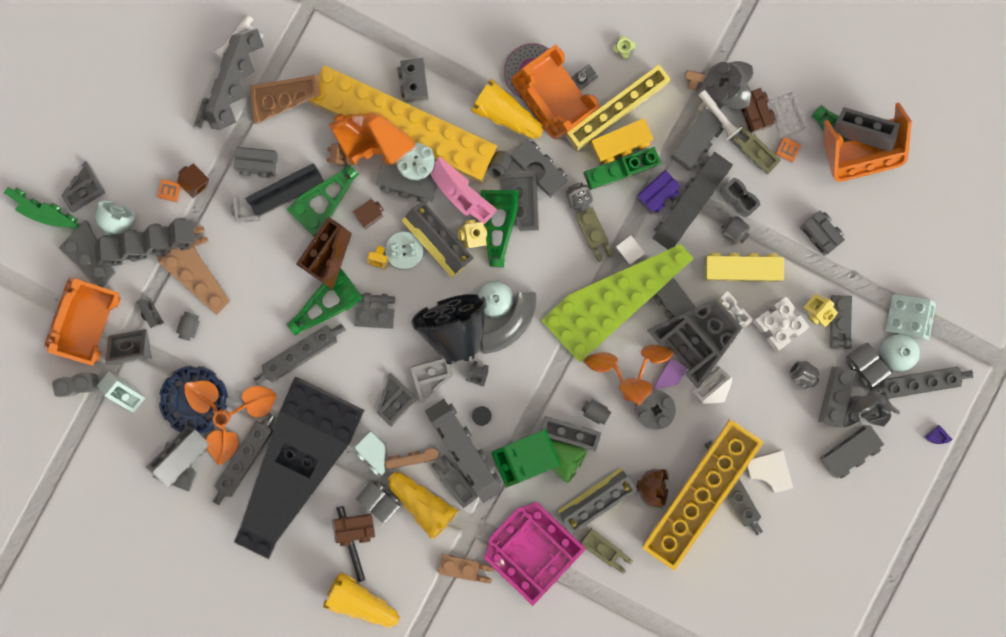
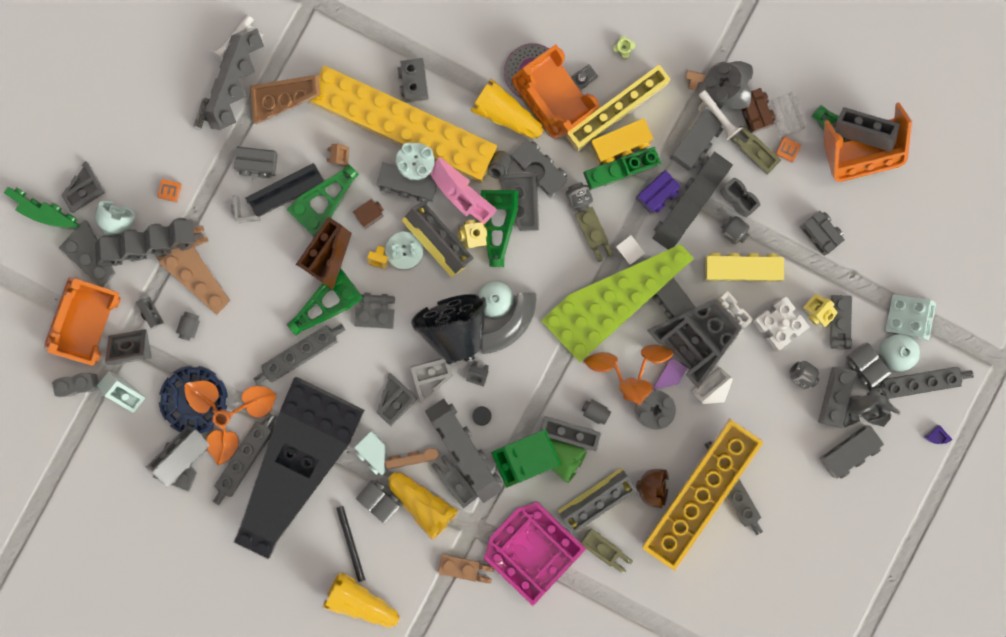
(192, 180): reddish brown brick -> none
(353, 528): reddish brown brick -> none
(370, 135): orange windscreen -> none
(771, 469): white tile -> none

